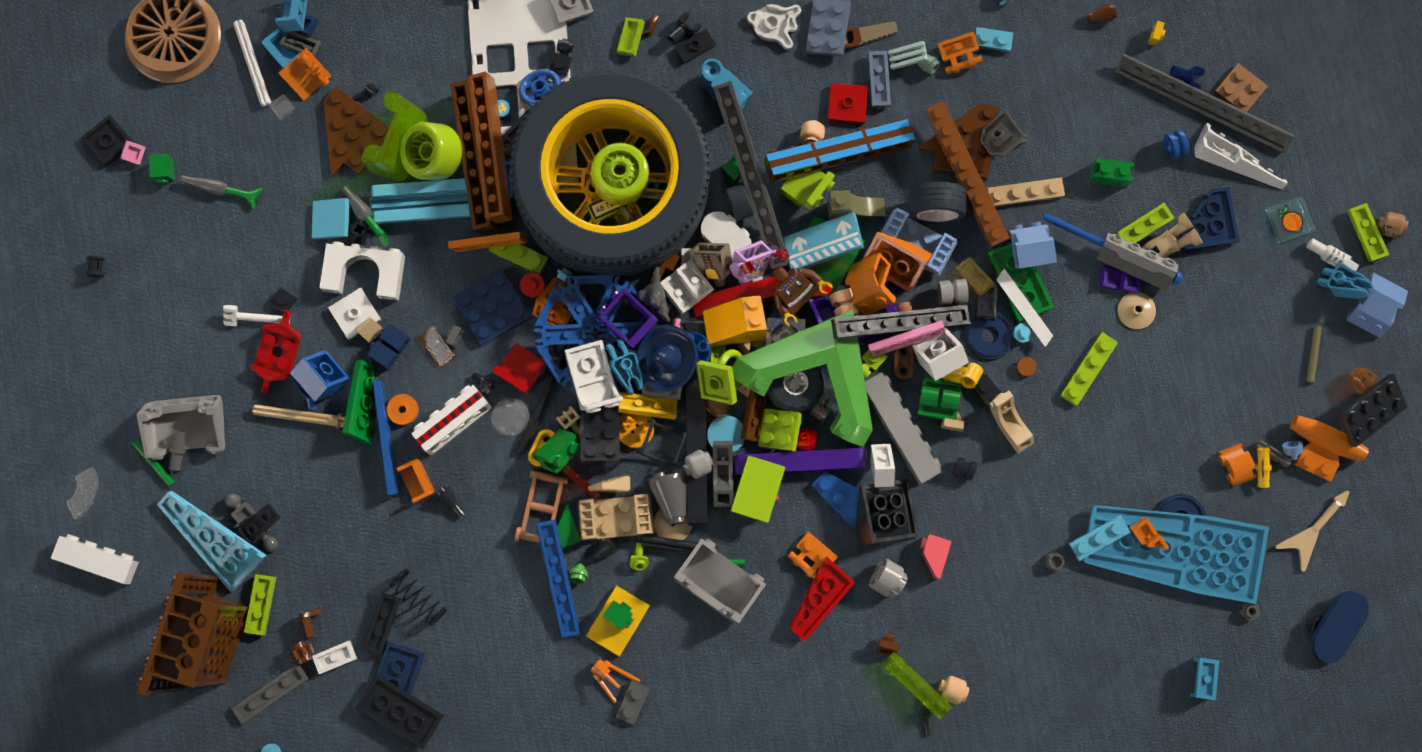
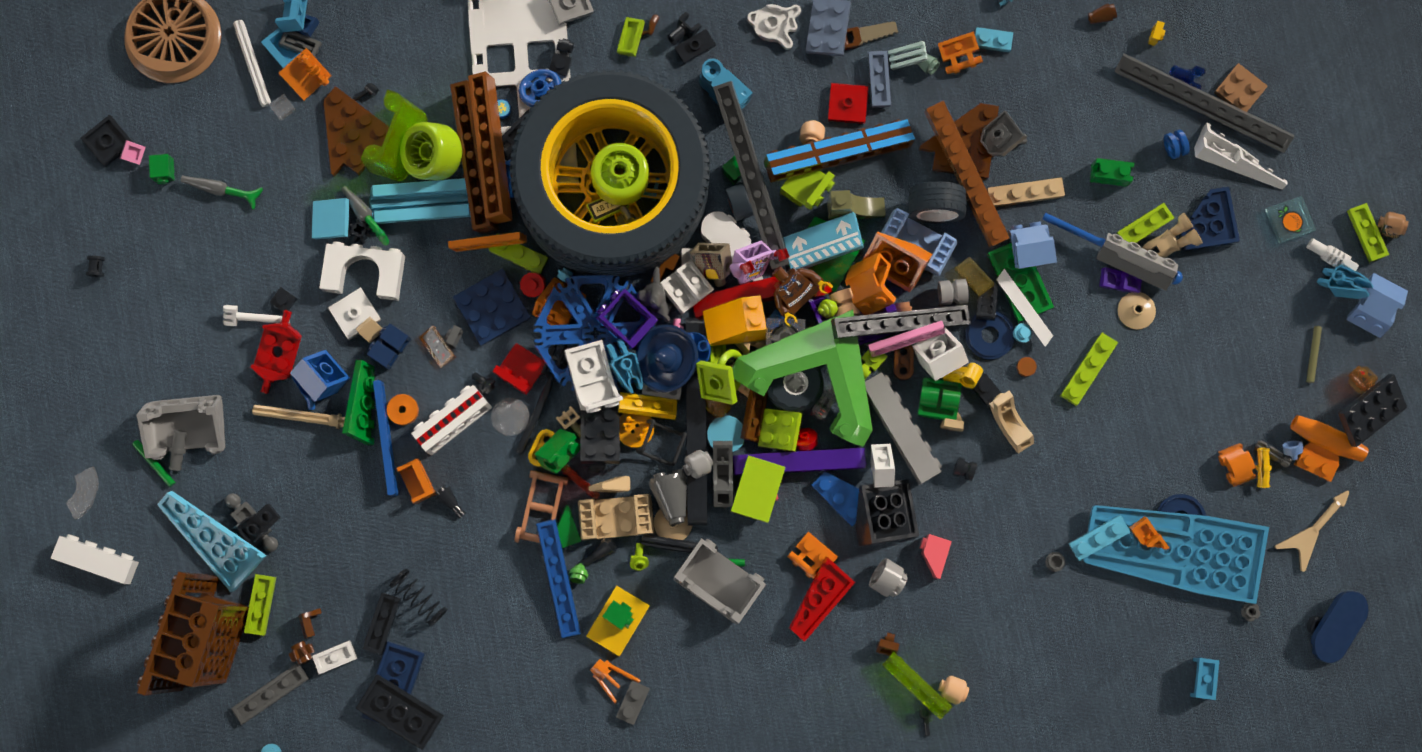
(828, 308): none -> lime plate

